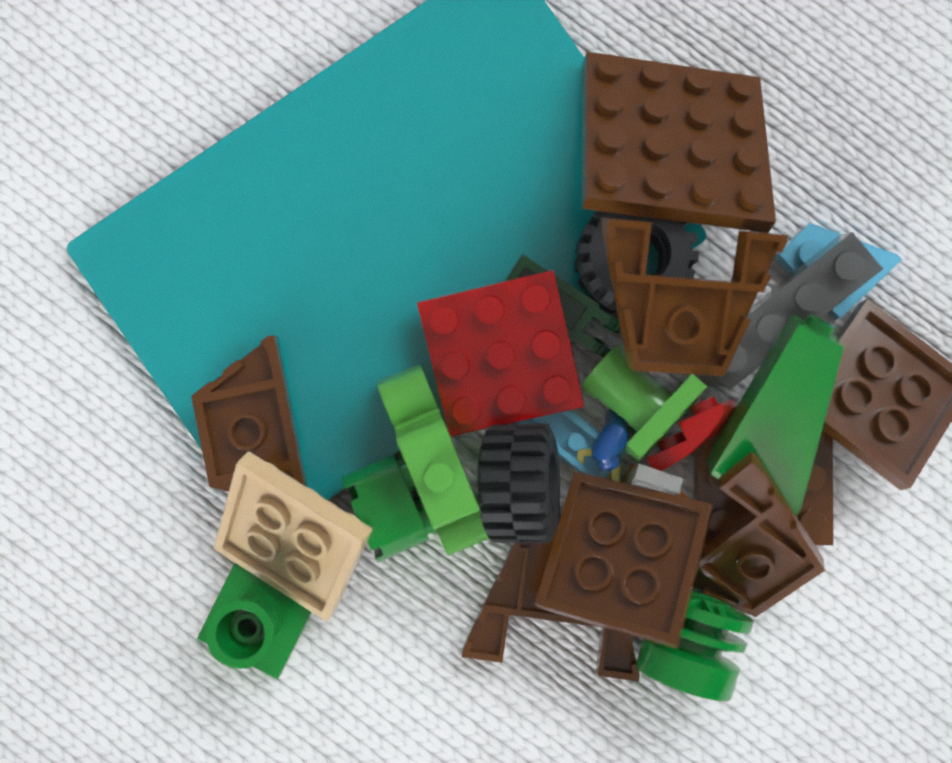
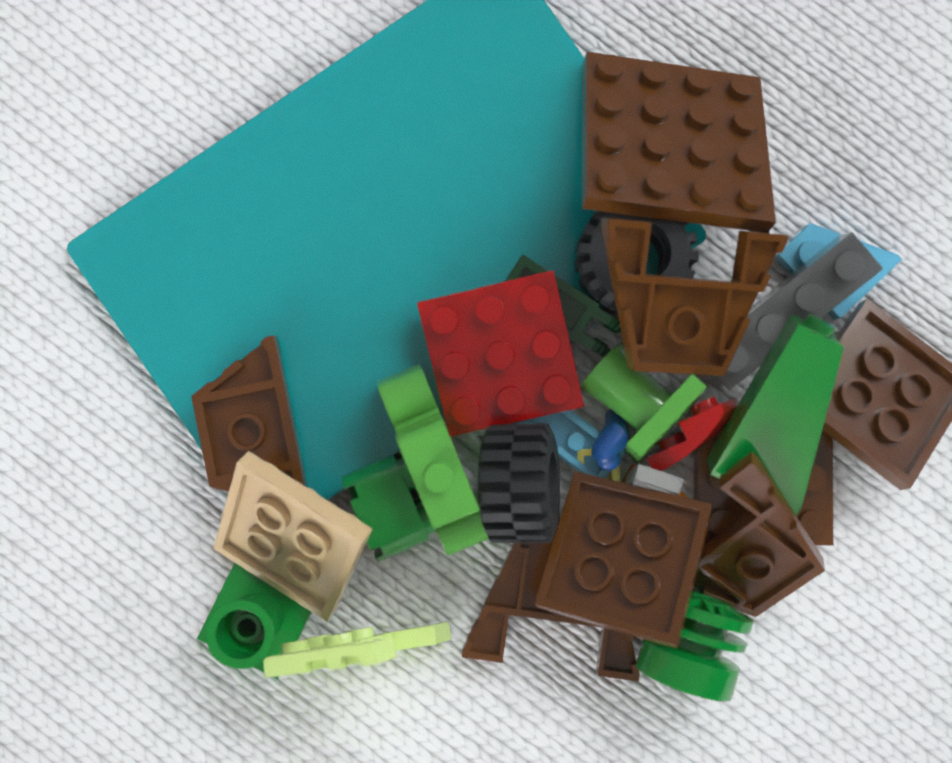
(351, 648): none -> yellowish green wing

